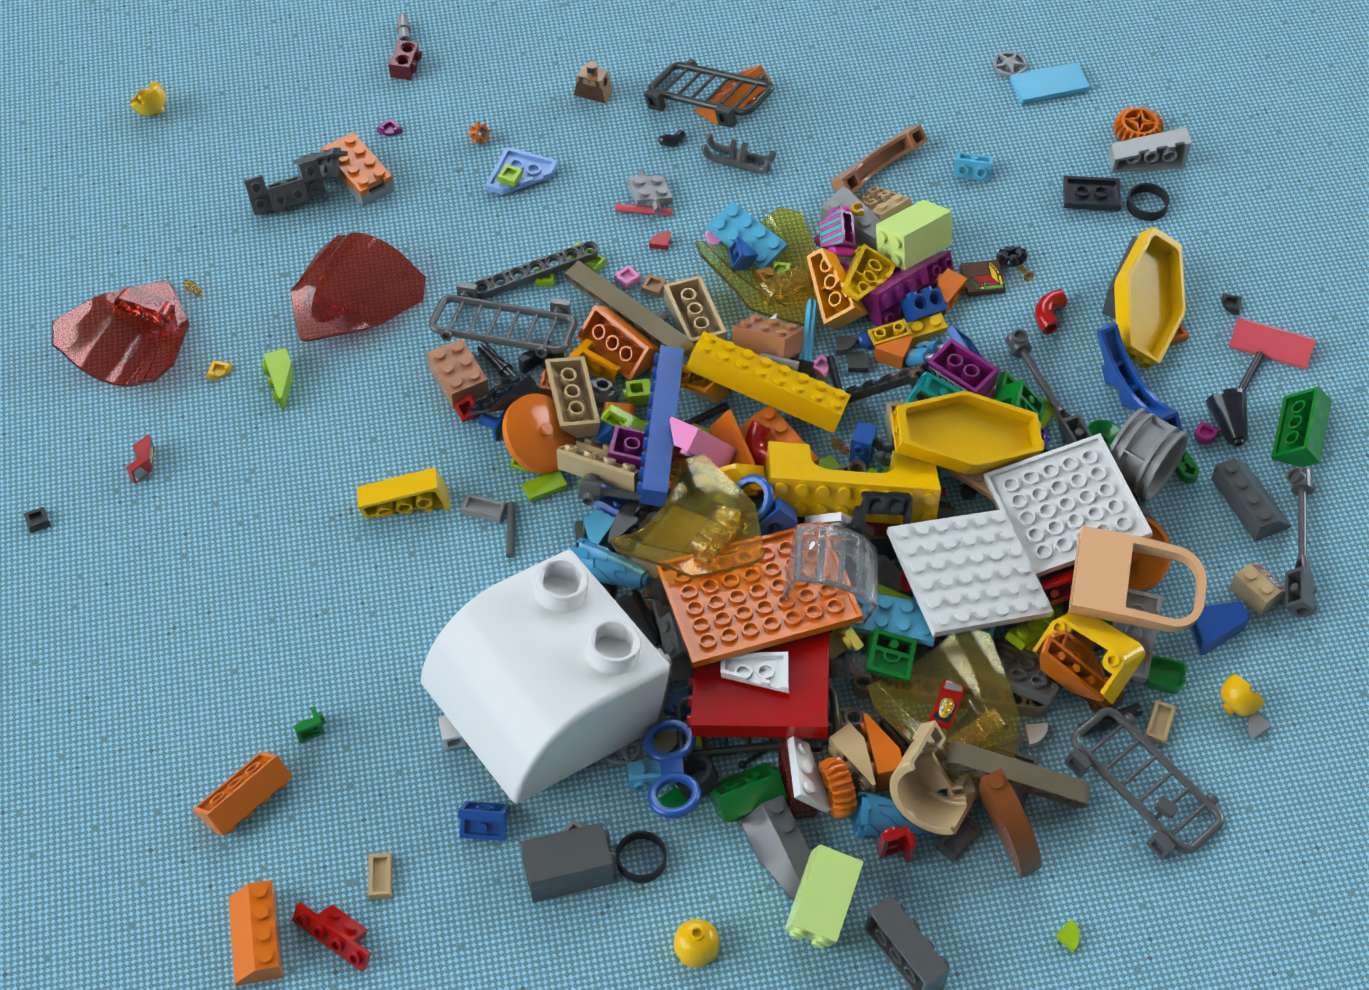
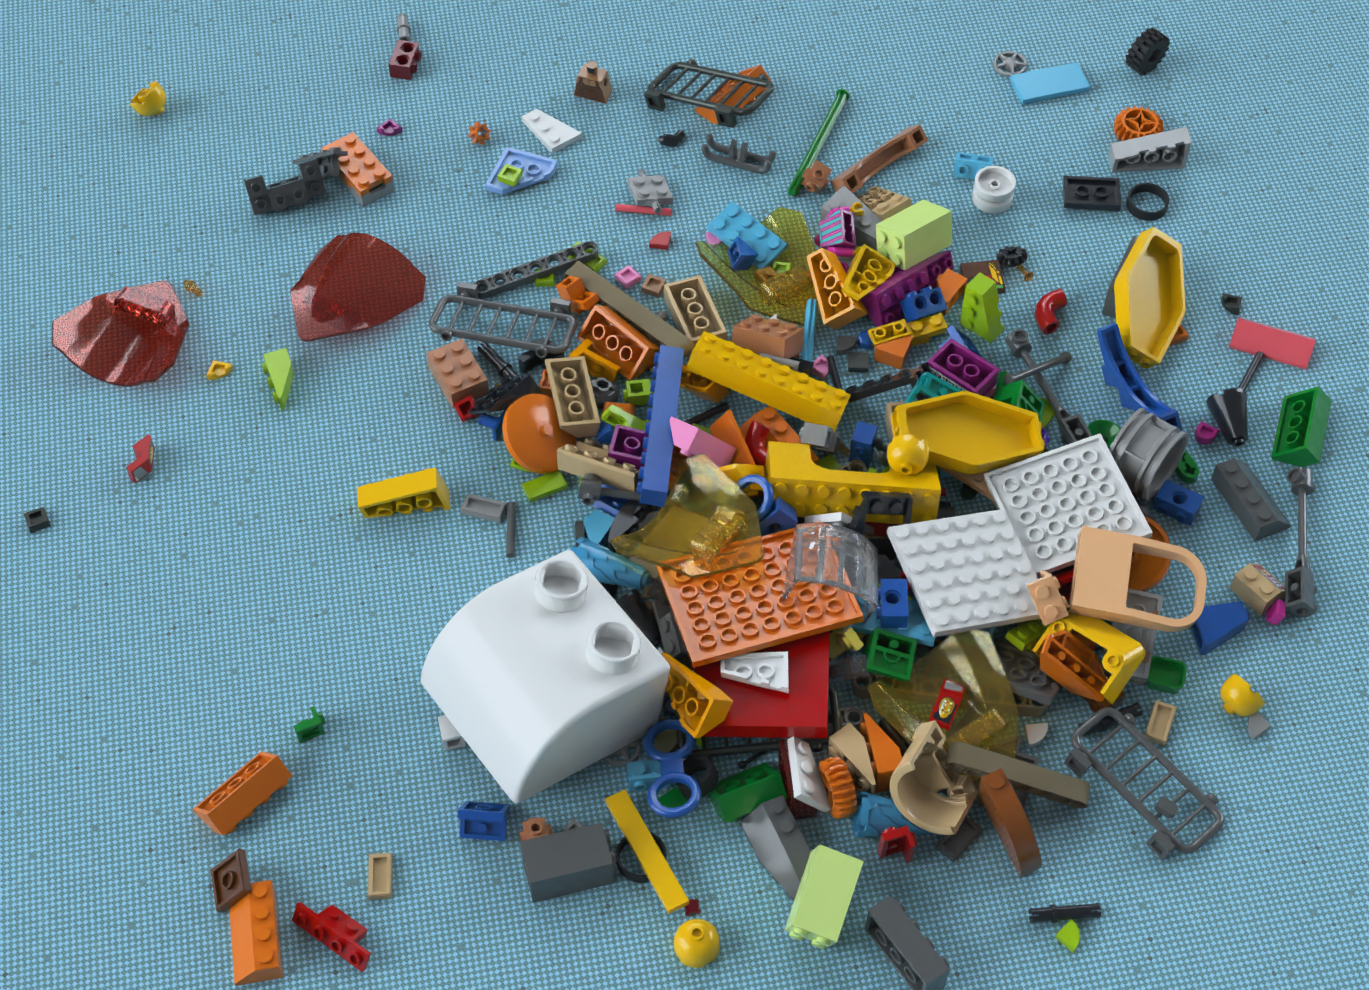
(230, 880): none -> reddish brown tile
(535, 828): none -> nougat brick
(550, 131): none -> white wing
(574, 290): none -> orange brick
(647, 851): none -> yellow tile
(692, 908): none -> dark red piece
(695, 699): none -> light orange wedge
(816, 177): none -> nougat brick
(820, 438): none -> light grey arch
(841, 97): none -> green axle
(895, 614): none -> blue brick
(907, 454): none -> yellow cylinder
(922, 352): dark azure piece -> none
(980, 308): none -> lime wedge
(993, 189): none -> white wheel
(1047, 598): none -> light nougat bracket
(1054, 913): none -> black pin
(1064, 358): none -> dark grey bar
(1147, 51): none -> black tyre
(1178, 502): none -> blue brick
(1276, 612): none -> dark pink tile

